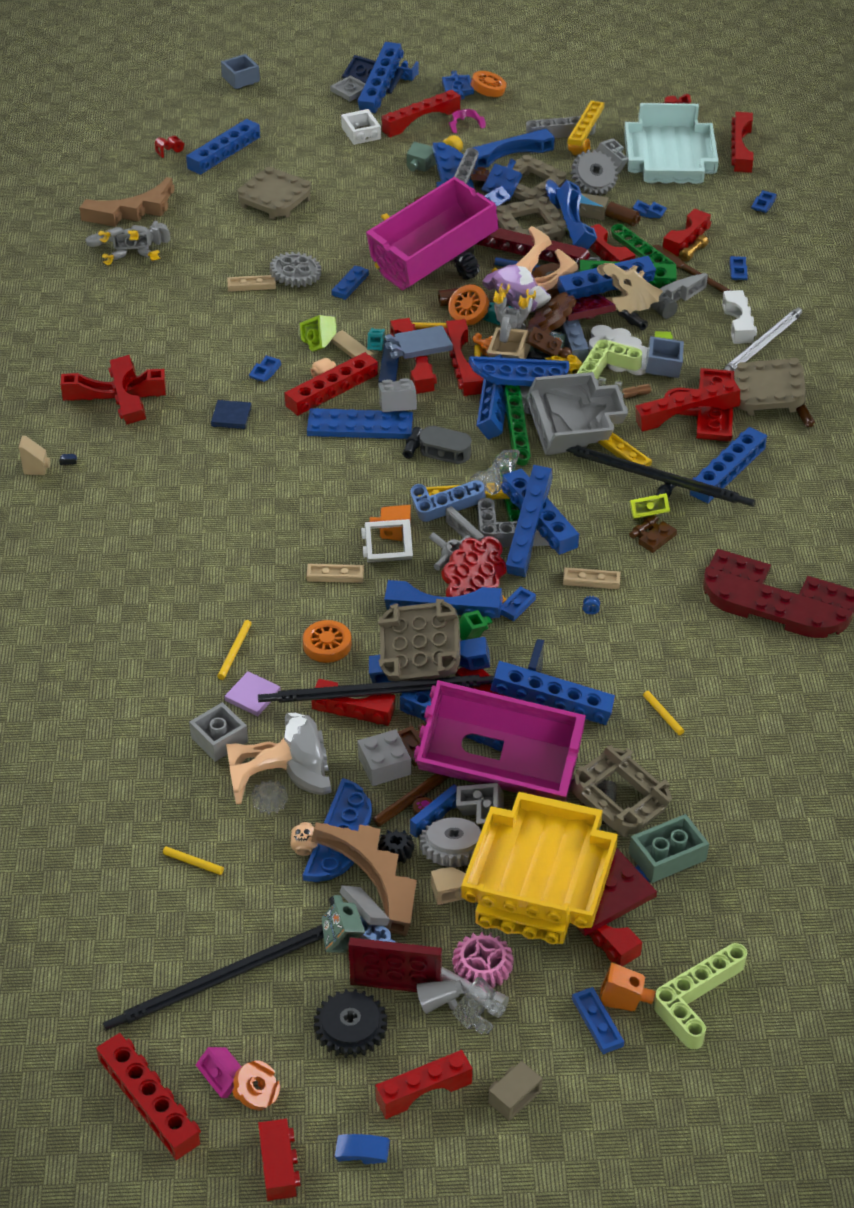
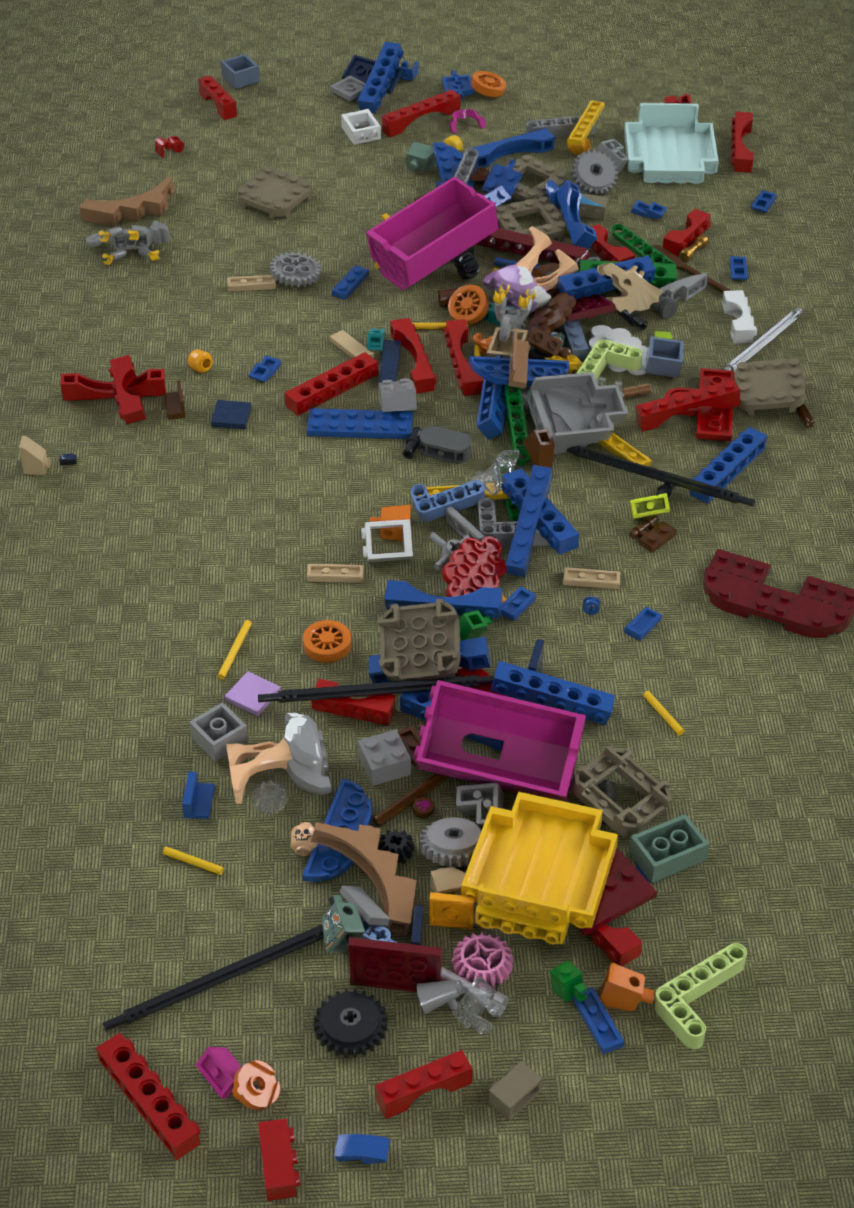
(175, 403): none -> reddish brown panel
(197, 798): none -> blue panel
(200, 361): none -> light orange head
(211, 89): none -> red arch
(223, 146): blue brick -> none
(318, 331): lime slope -> none
(322, 366): light nougat head -> none
(417, 925): none -> dark blue tile
(418, 342): sand blue tile -> none
(434, 811): blue plate -> none
(451, 911): none -> light orange tile
(518, 362): none -> medium nougat panel
(540, 447): none -> reddish brown slope
(568, 981): none -> green brick
(622, 214): reddish brown brick -> none
(643, 623): none -> blue tile

